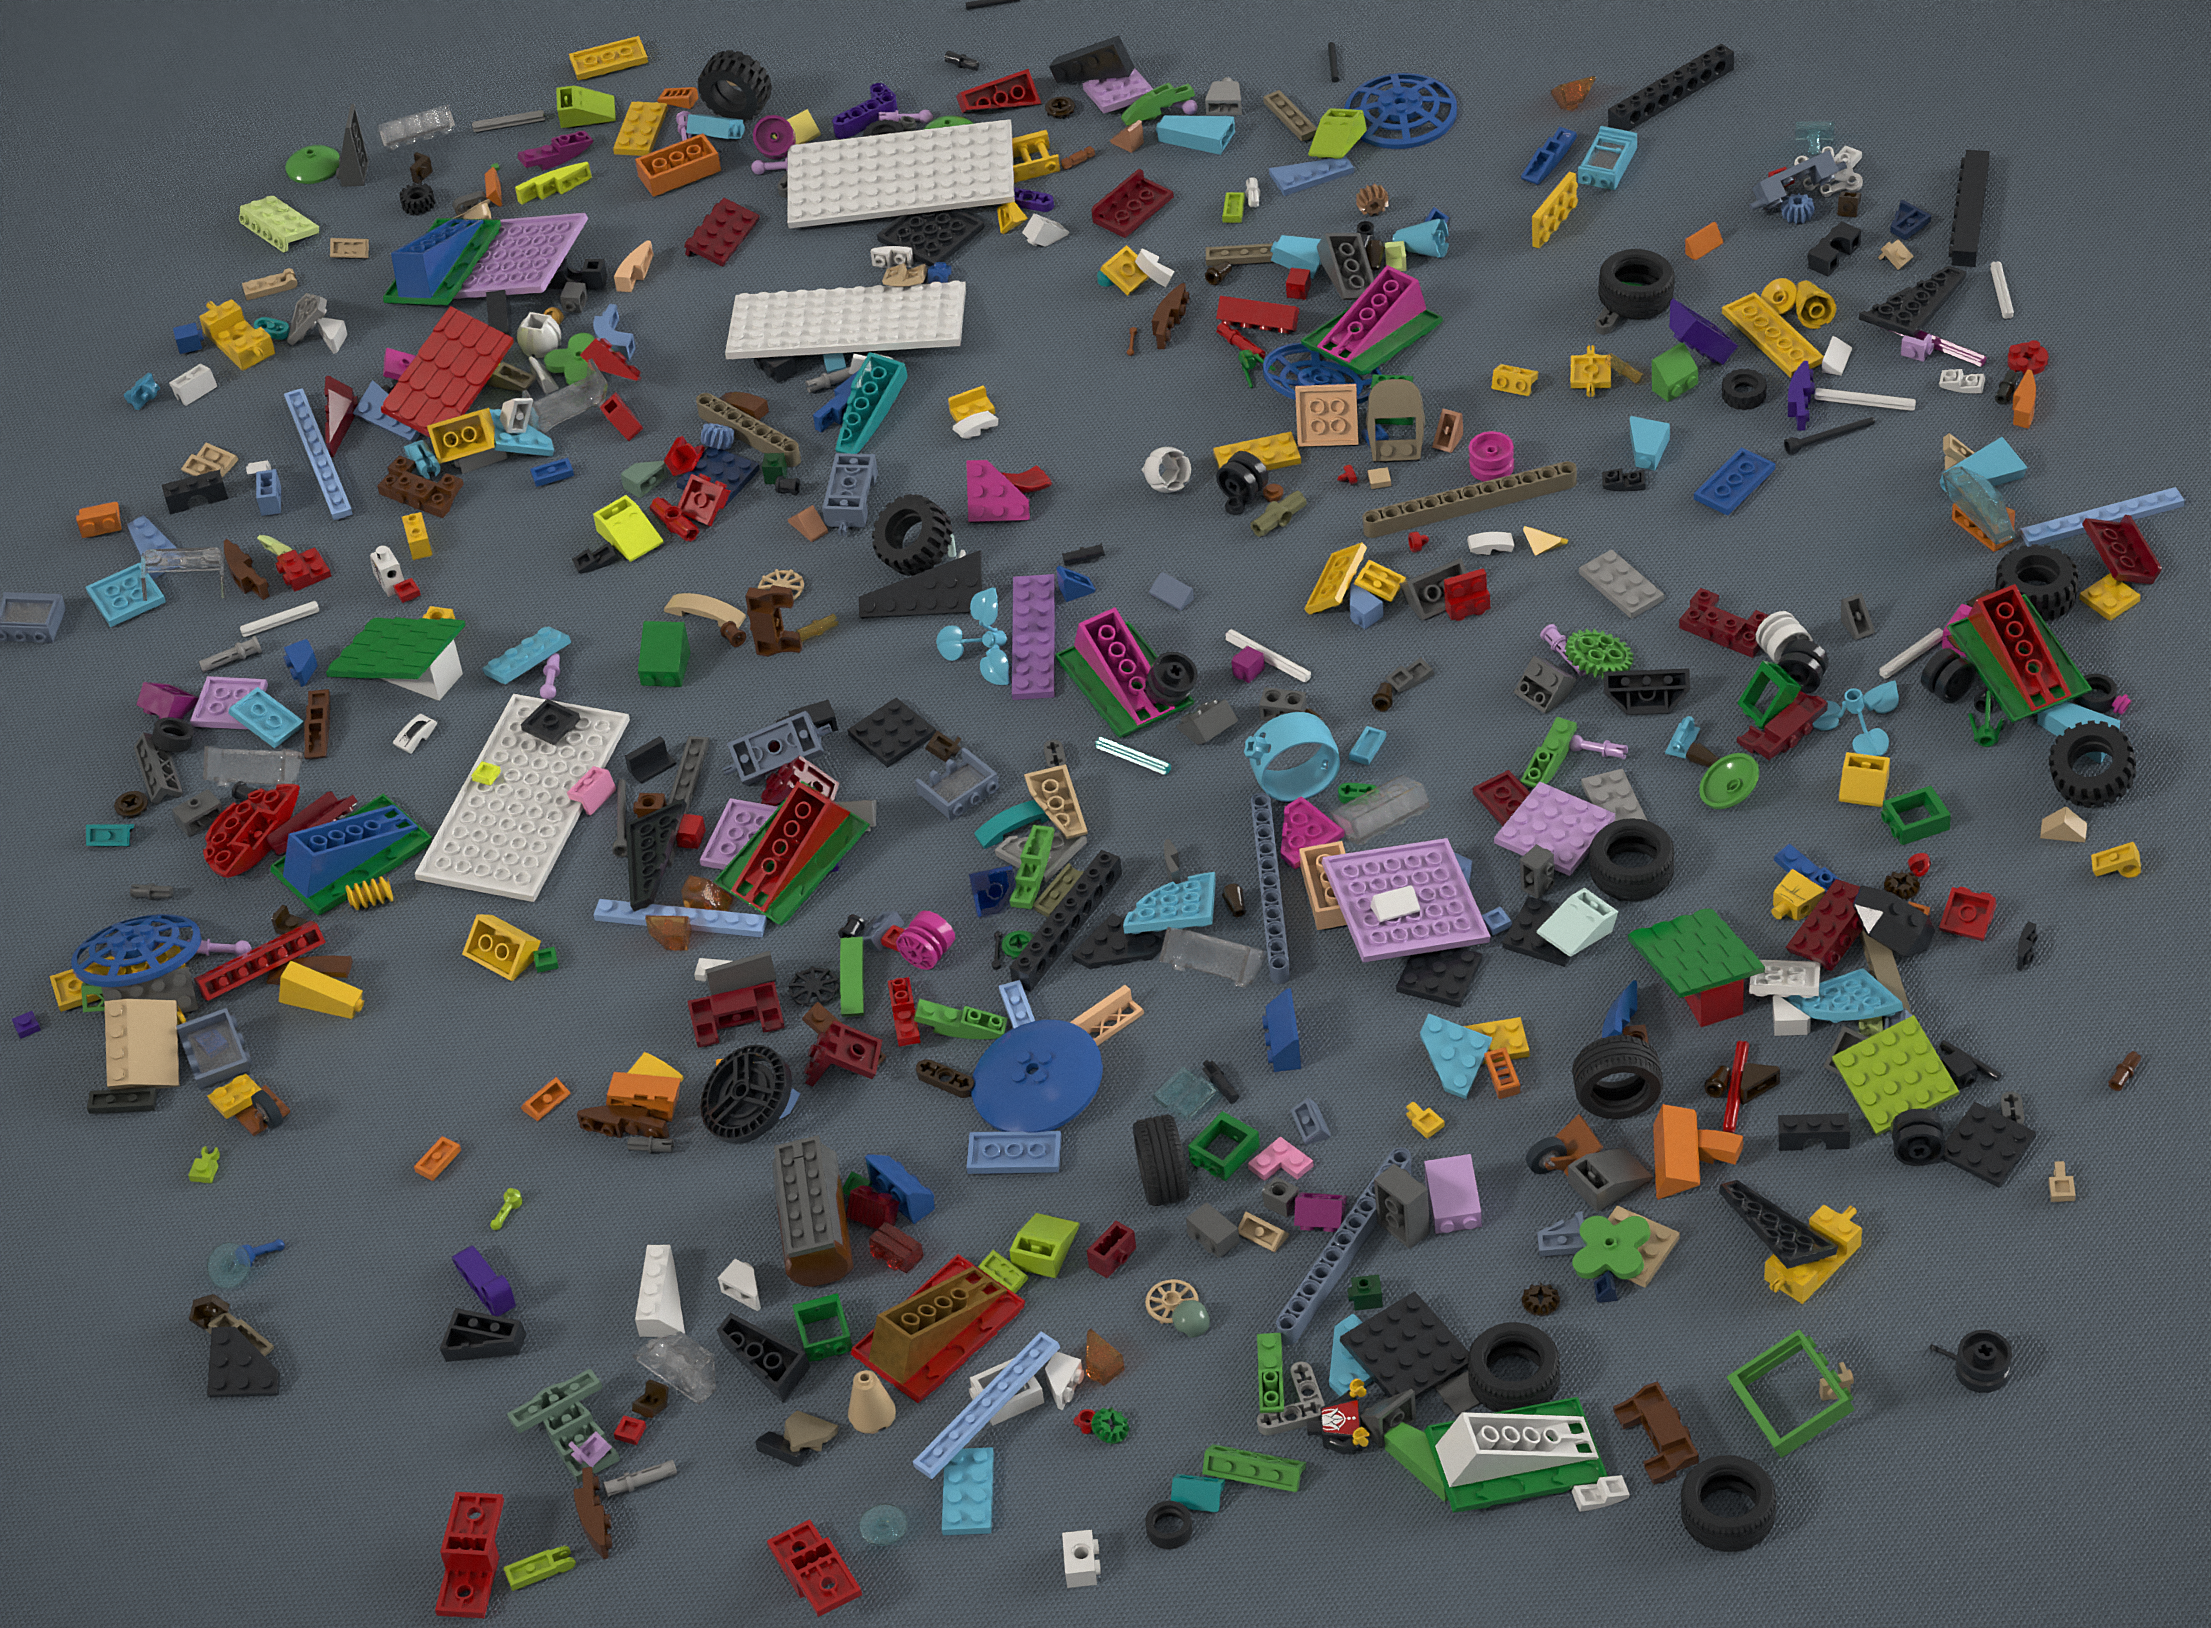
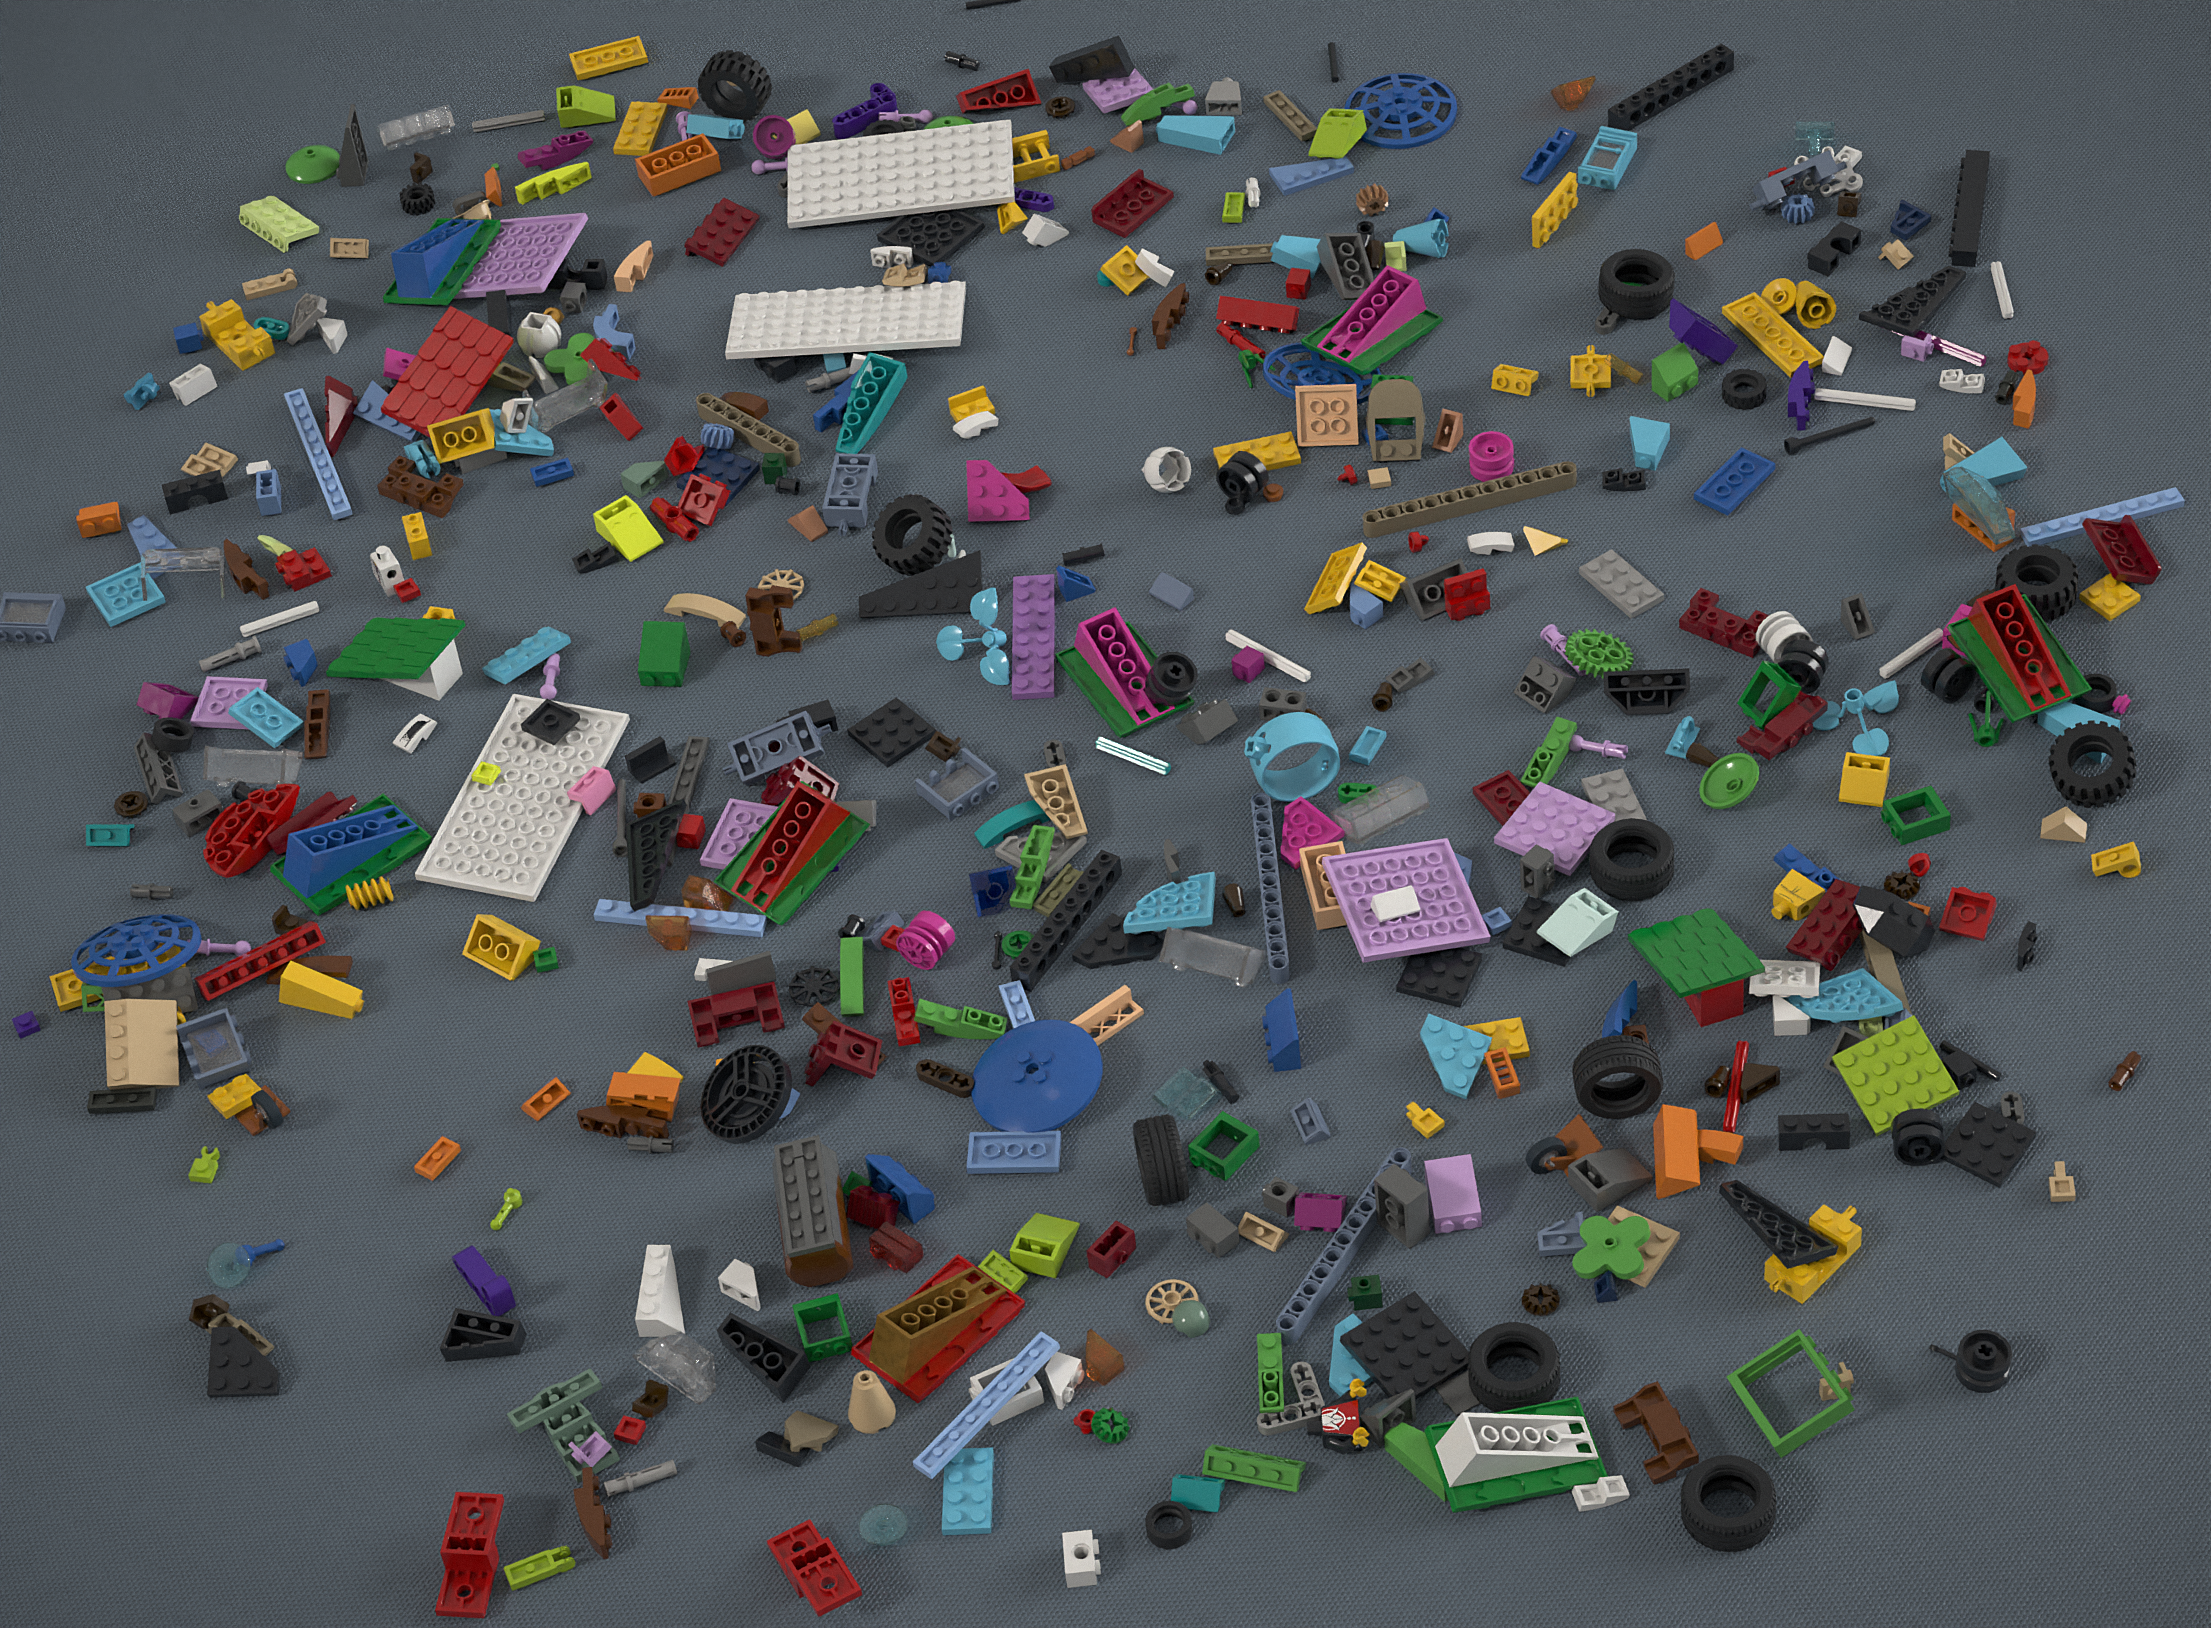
(1278, 513): olive piece -> none
(1280, 1155): bright pink plate -> none

